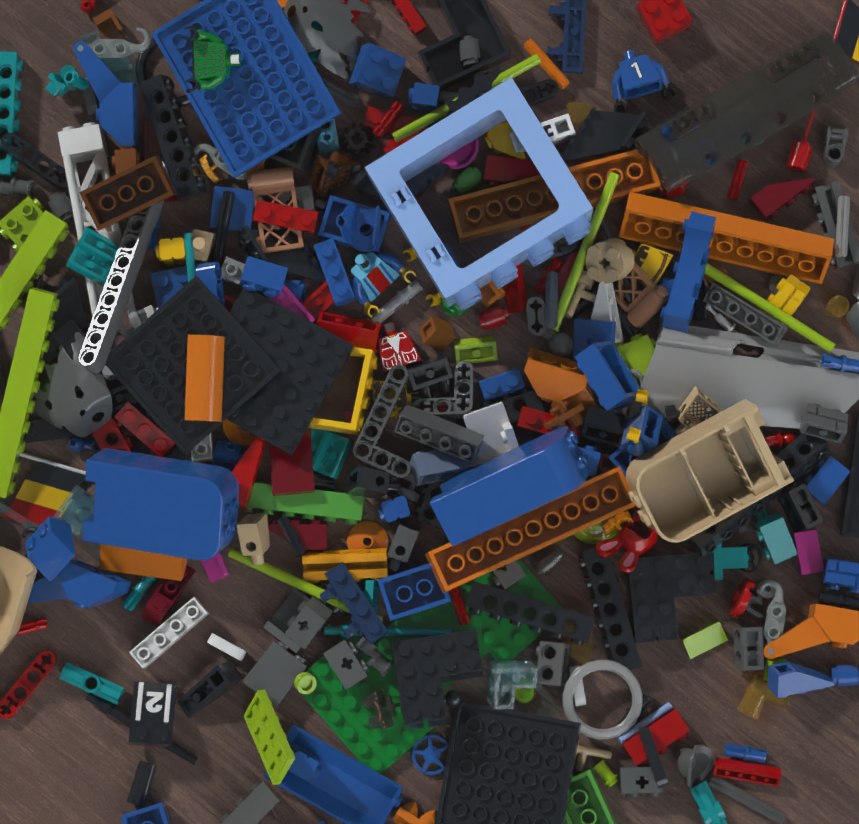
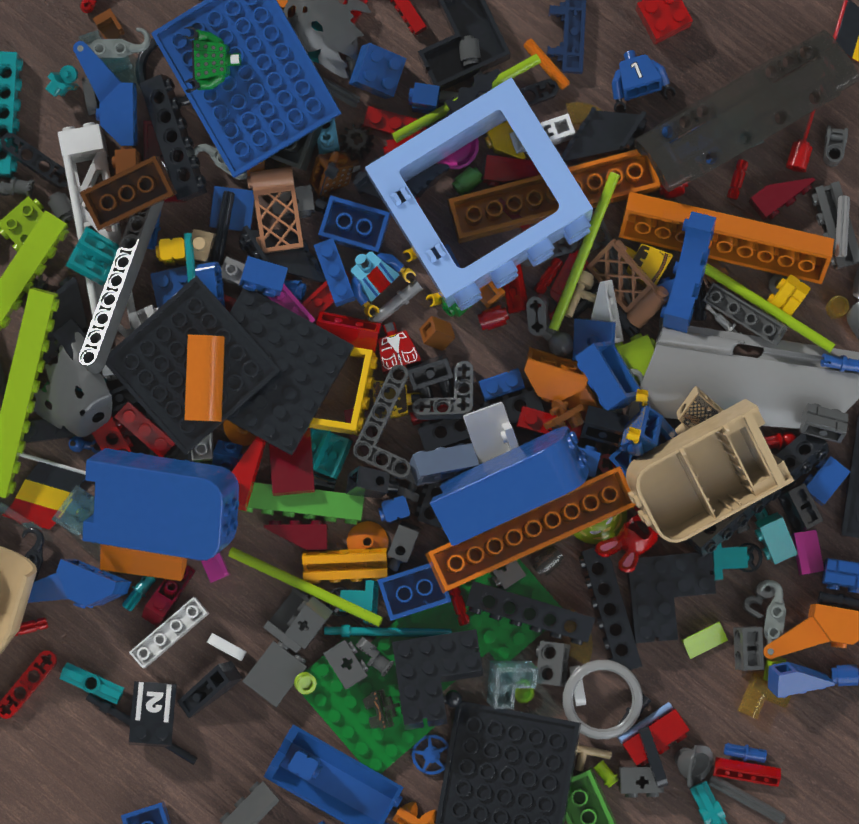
(51, 547): blue slope -> none
(72, 79): teal pin -> none
(142, 783): black axle -> none
(209, 170): light orange piece -> none
(254, 536): tan torso -> none
(269, 737): lime plate -> none
(285, 216): red plate -> none
(291, 536): black axle -> none
(354, 220): blue piece -> none
(364, 617): dark blue hinge -> none
(388, 119): red axle -> none
(439, 433): dark grey brick -> none
(476, 349): lime slope -> none
(551, 300): dark grey axle -> none
(609, 260): tan brick -> none
(615, 522): light orange piece -> none
(671, 414): black axle -> none
(741, 598): red plate -> none

